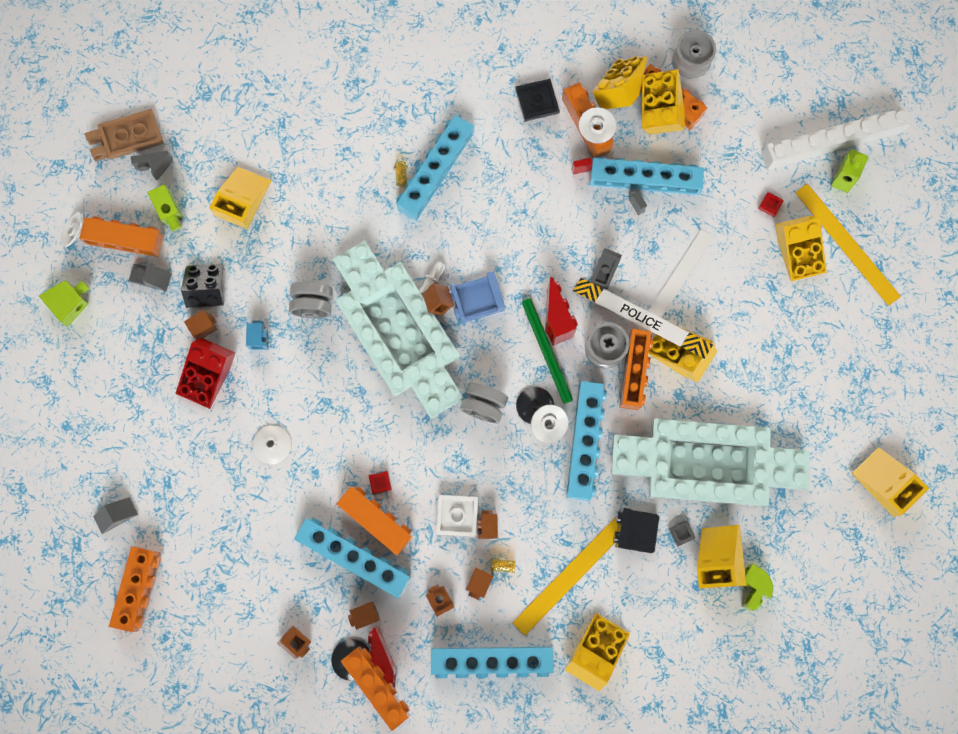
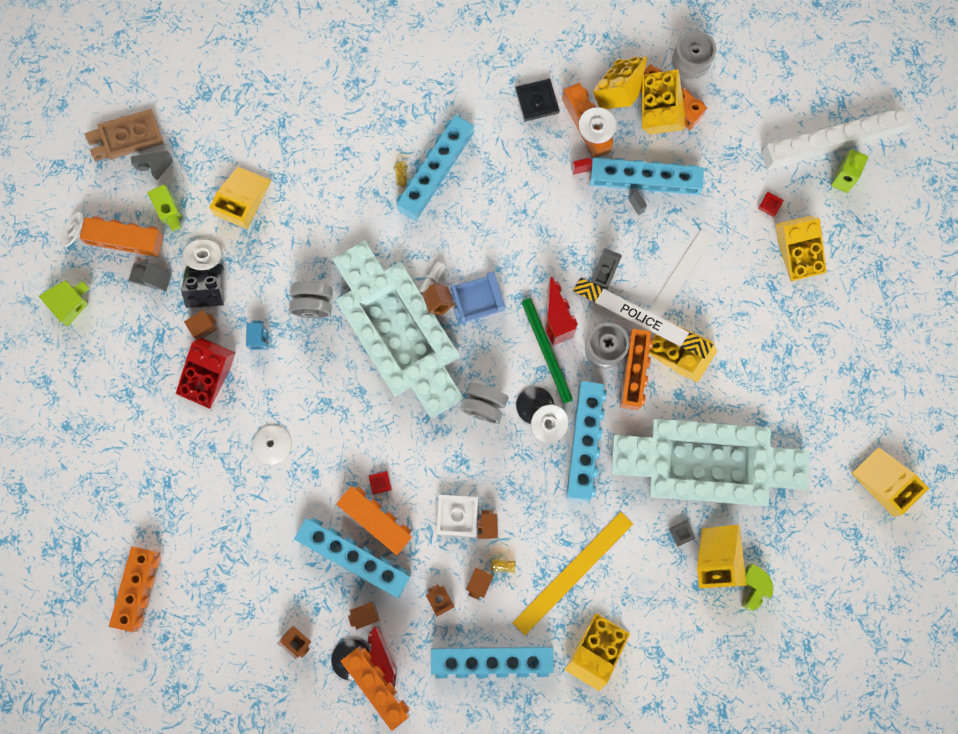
(115, 514): dark grey slope -> none
(202, 254): none -> white dish
(636, 530): black bracket -> none
(848, 244): yellow sticker -> none

